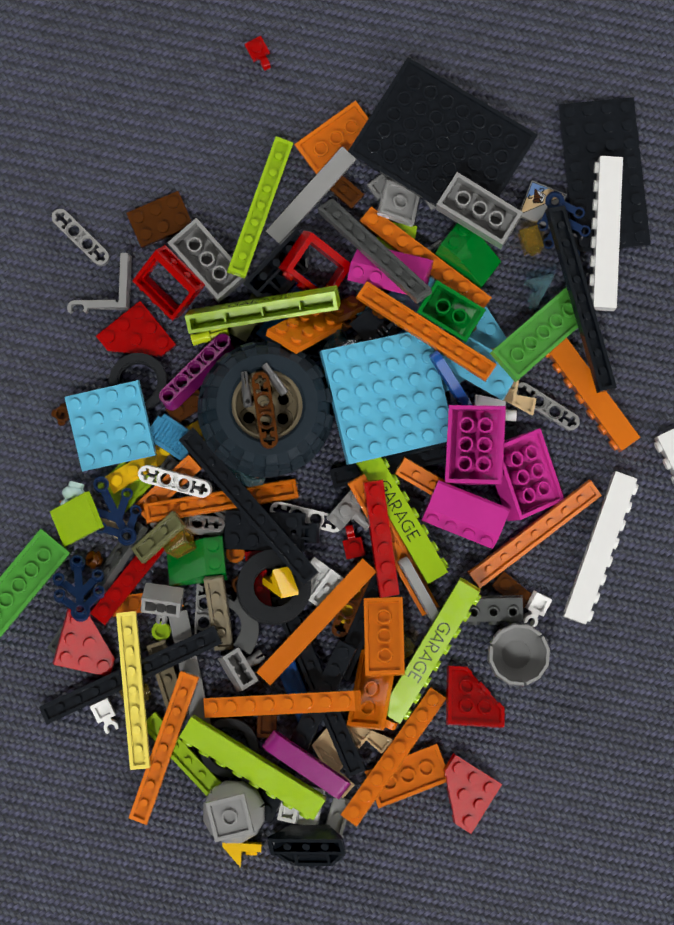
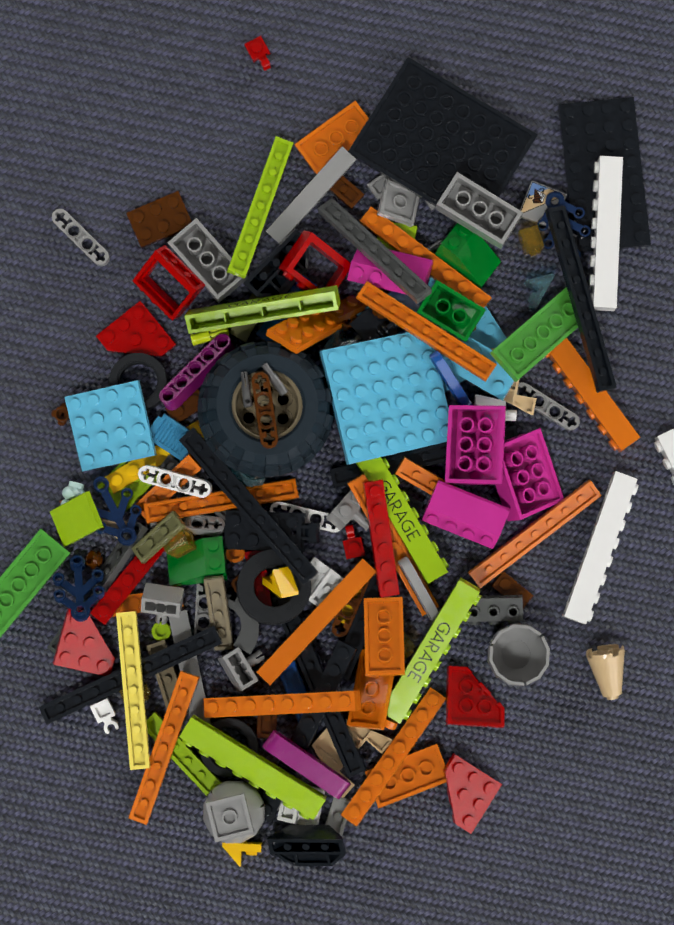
(124, 291): light grey hinge -> none
(537, 606): white plate -> none
(608, 668): none -> tan cone

